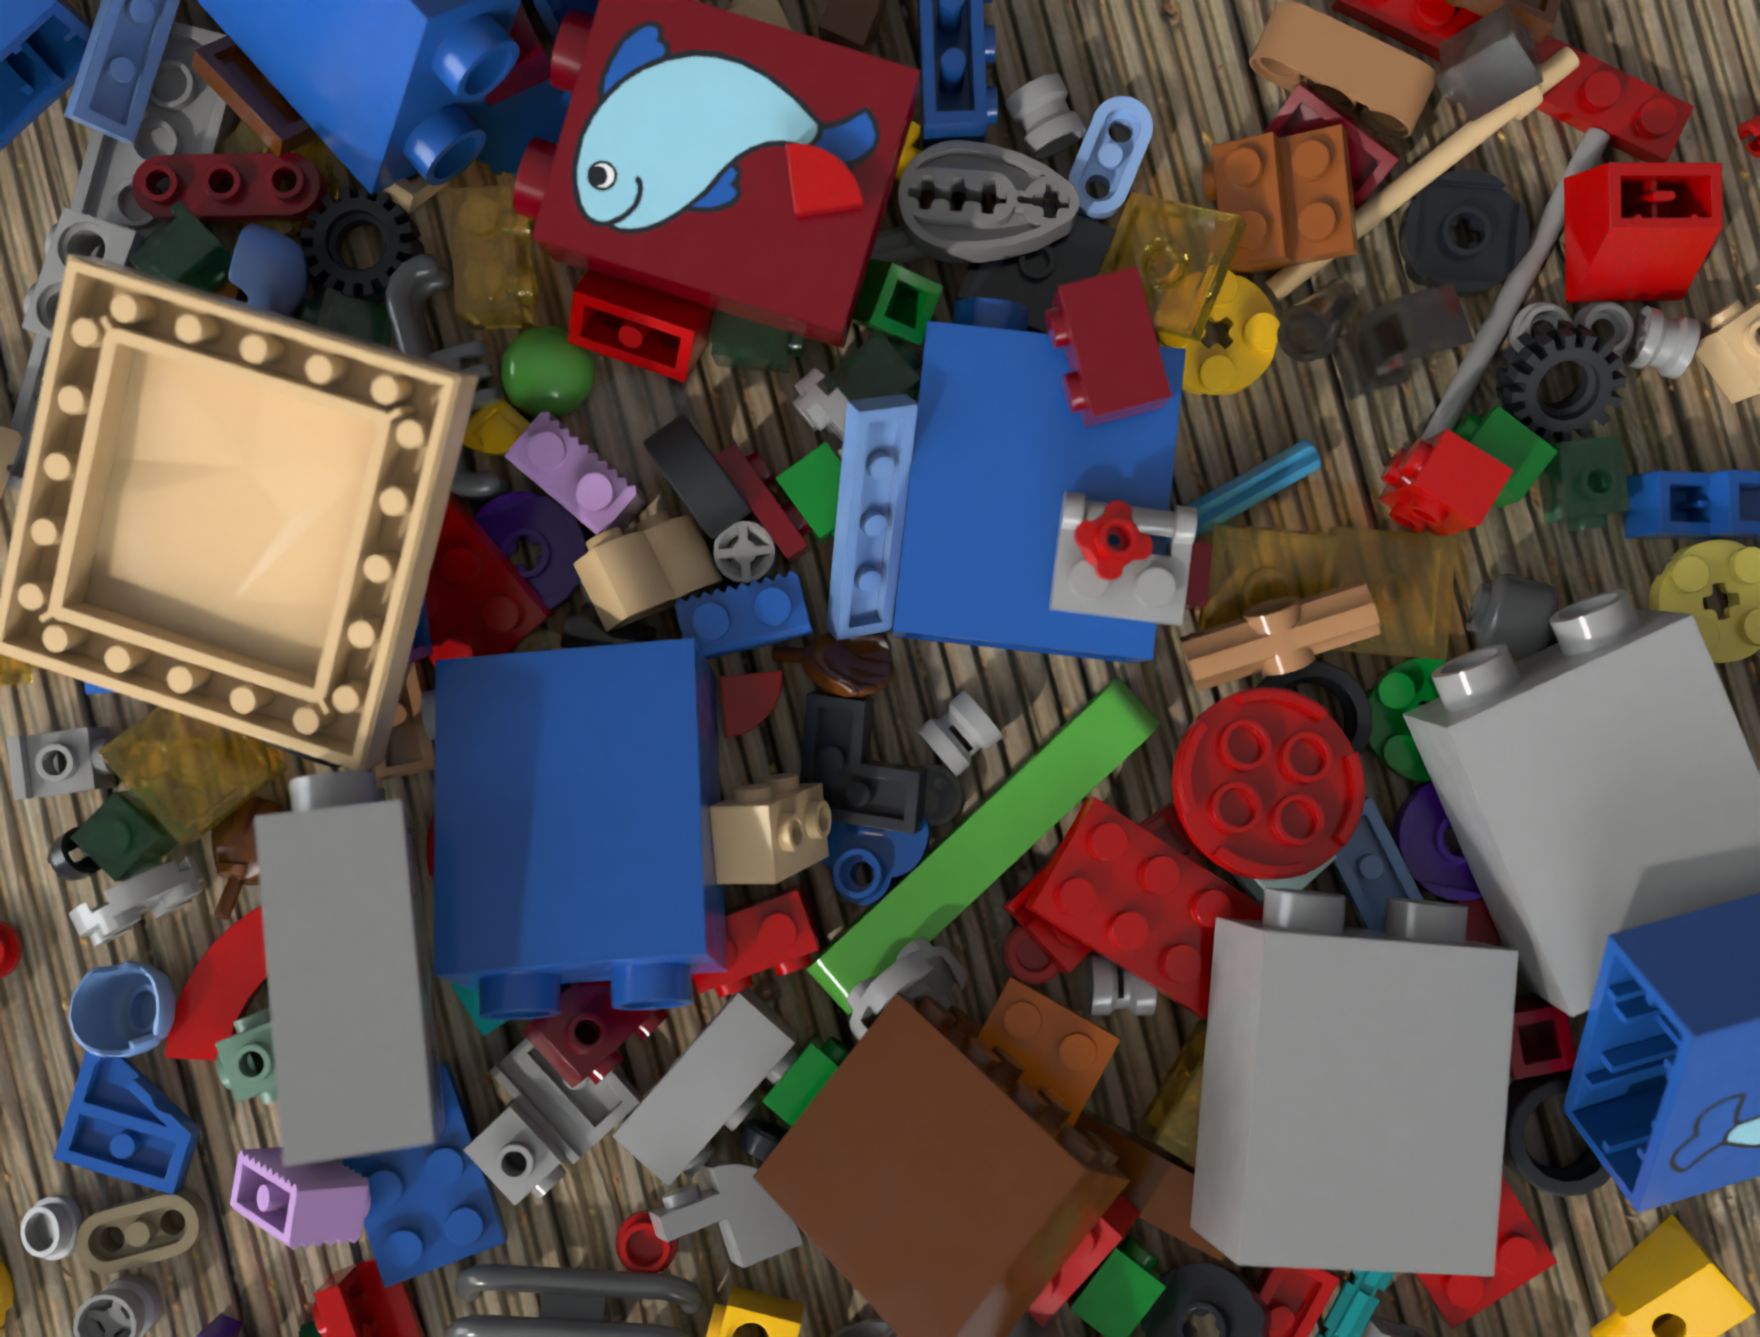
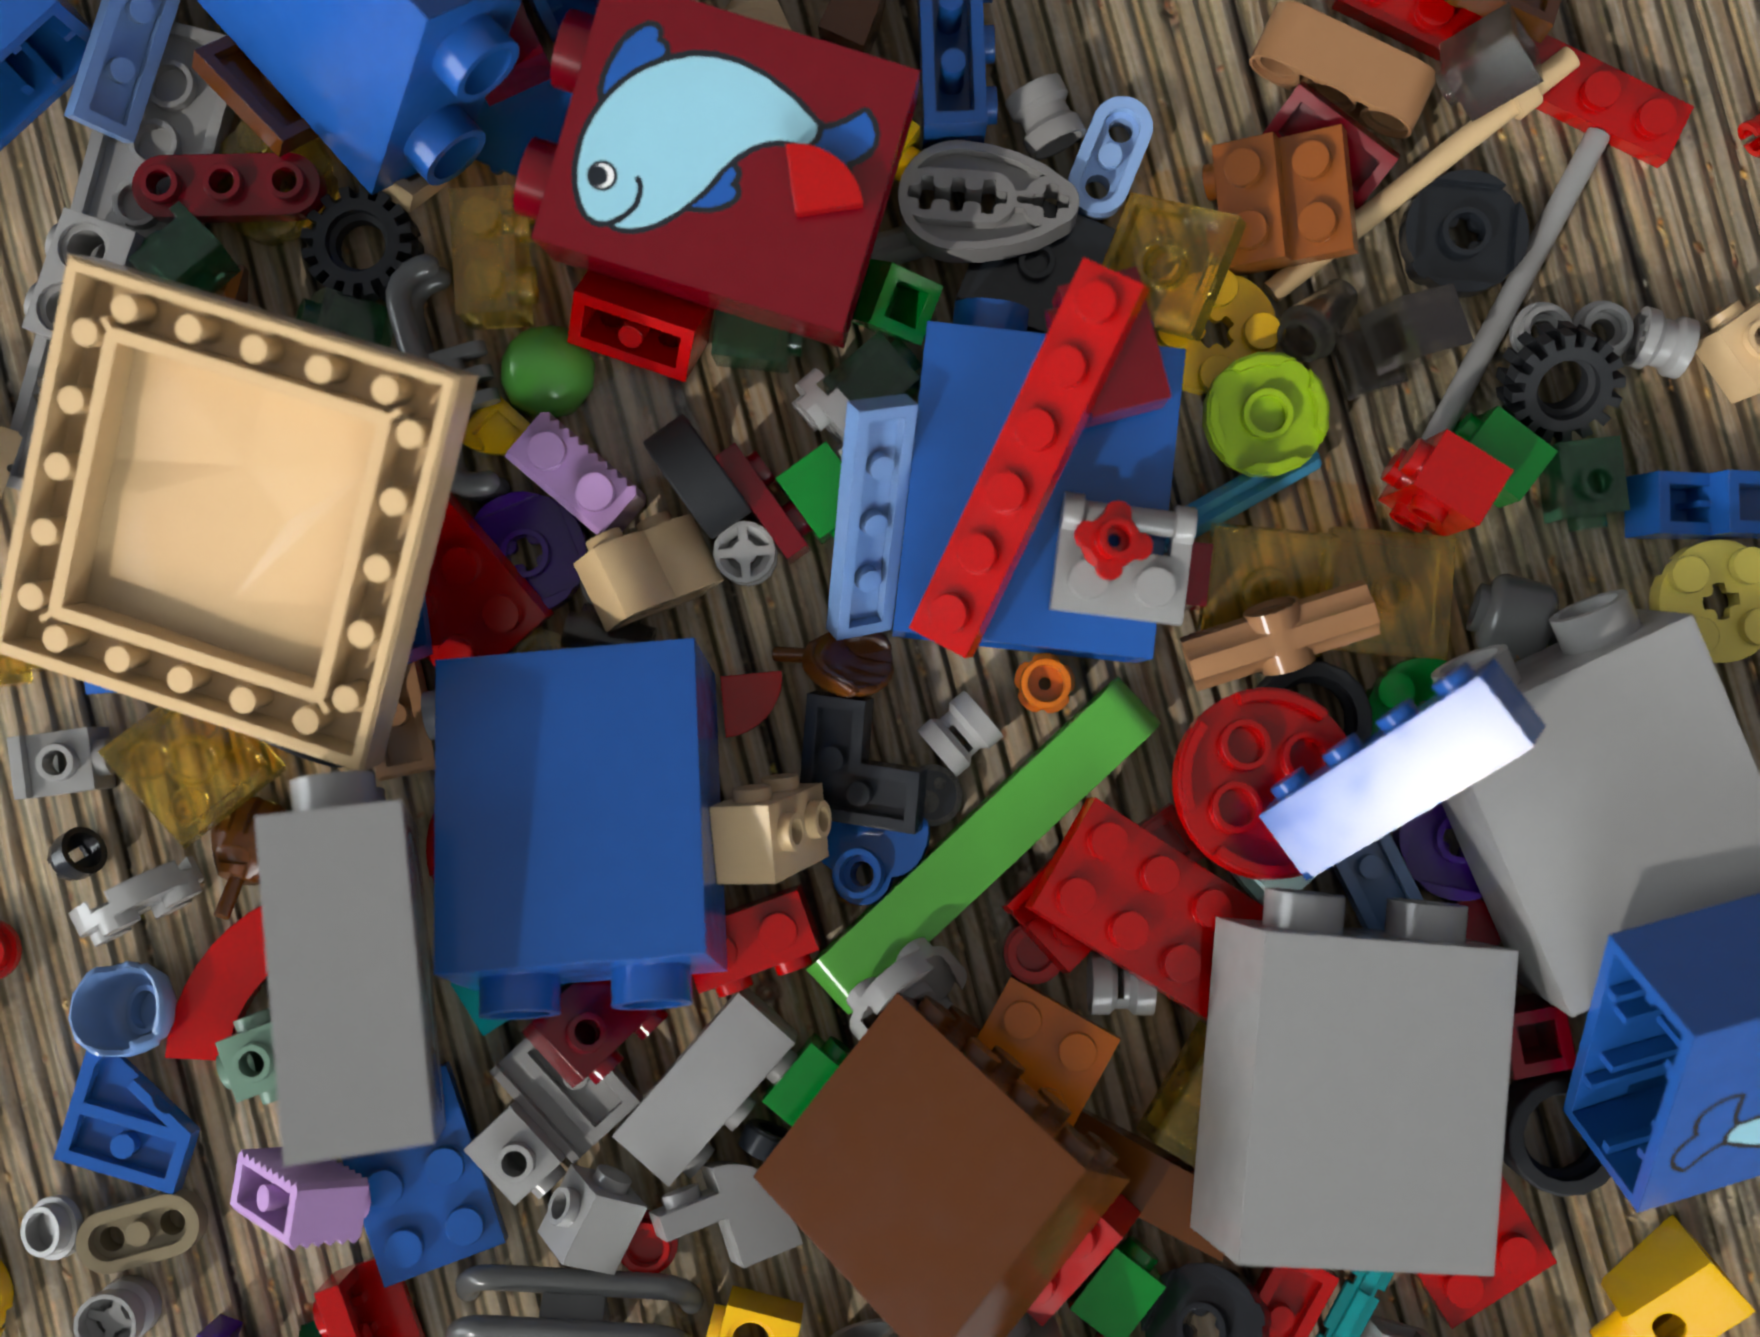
(124, 837): clear green brick -> none
(269, 270): medium blue hair -> none
(592, 1218): none -> light grey brick
(746, 616): blue brick -> none
(1029, 457): none -> red plate
(1061, 683): none -> orange plate
(1265, 414): none -> lime tile
(1402, 769): none -> brick
(1639, 229): red slope -> none

